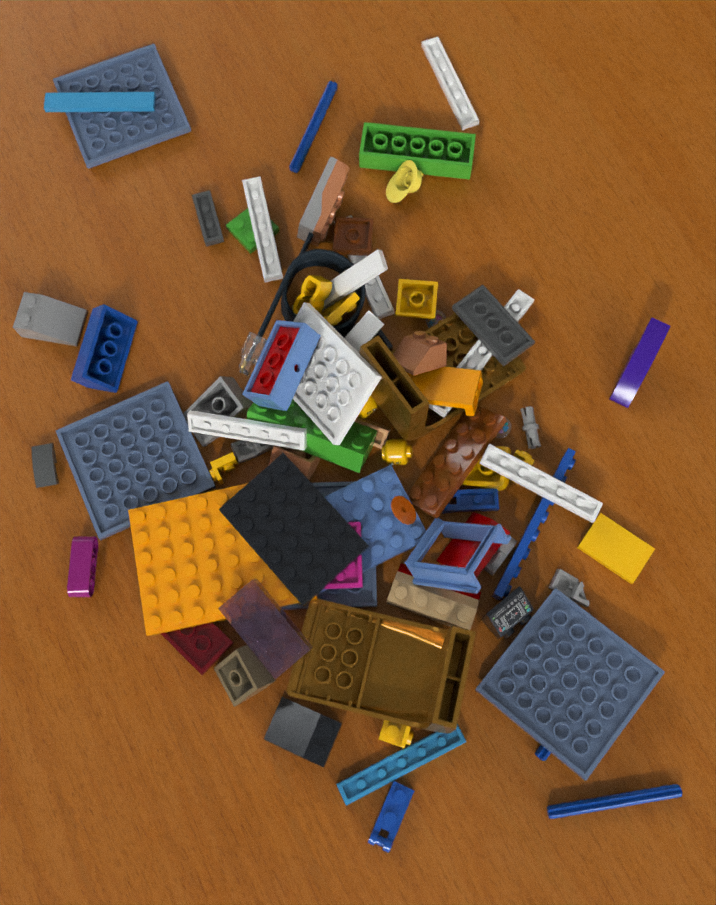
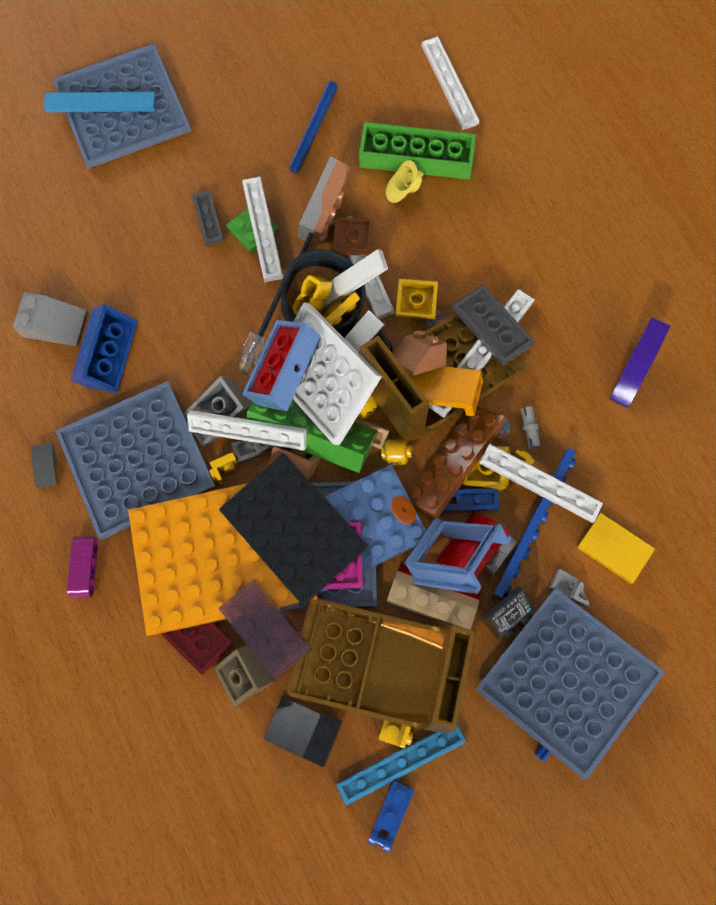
(614, 801): blue axle -> none

